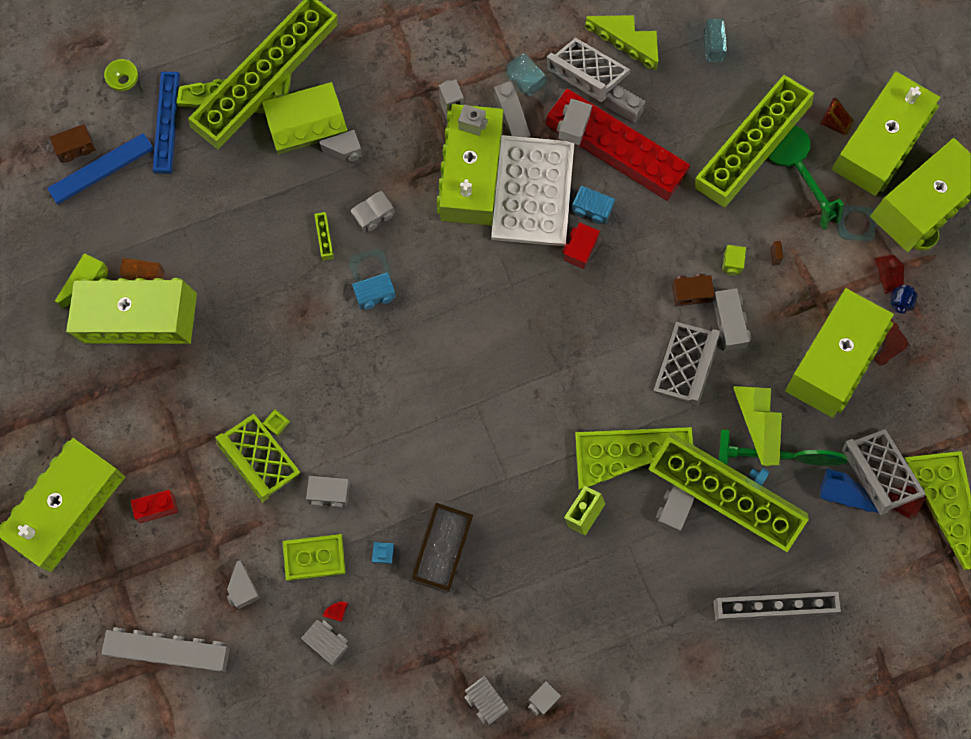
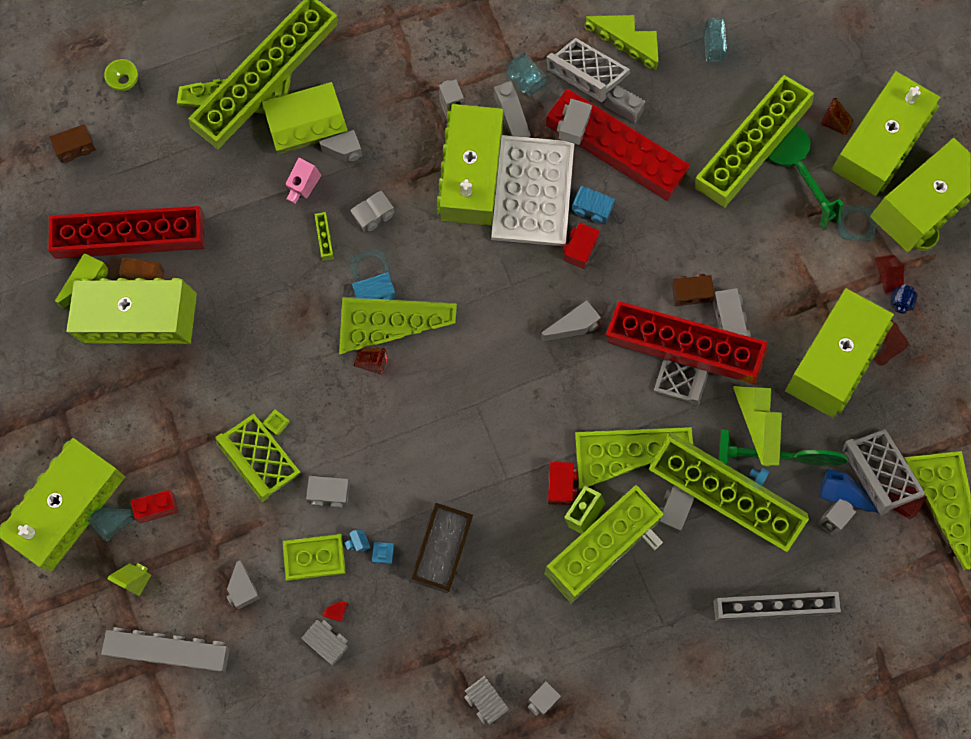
(100, 168): blue tile -> none
(110, 521): none -> clear light blue slope
(126, 232): none -> red brick
(131, 578): none -> lime slope
(166, 123): blue tile -> none
(302, 180): none -> bright pink torso
(358, 541): none -> dark azure tile
(371, 359): none -> clear red slope
(383, 320): none -> lime wing
(472, 120): light grey brick -> none
(561, 483): none -> red brick
(575, 323): none -> light grey slope
(605, 543): none -> lime piece
(687, 342): none -> red brick
(734, 260): lime brick -> none
(776, 252): reddish brown tile -> none
(836, 517): none -> light grey brick

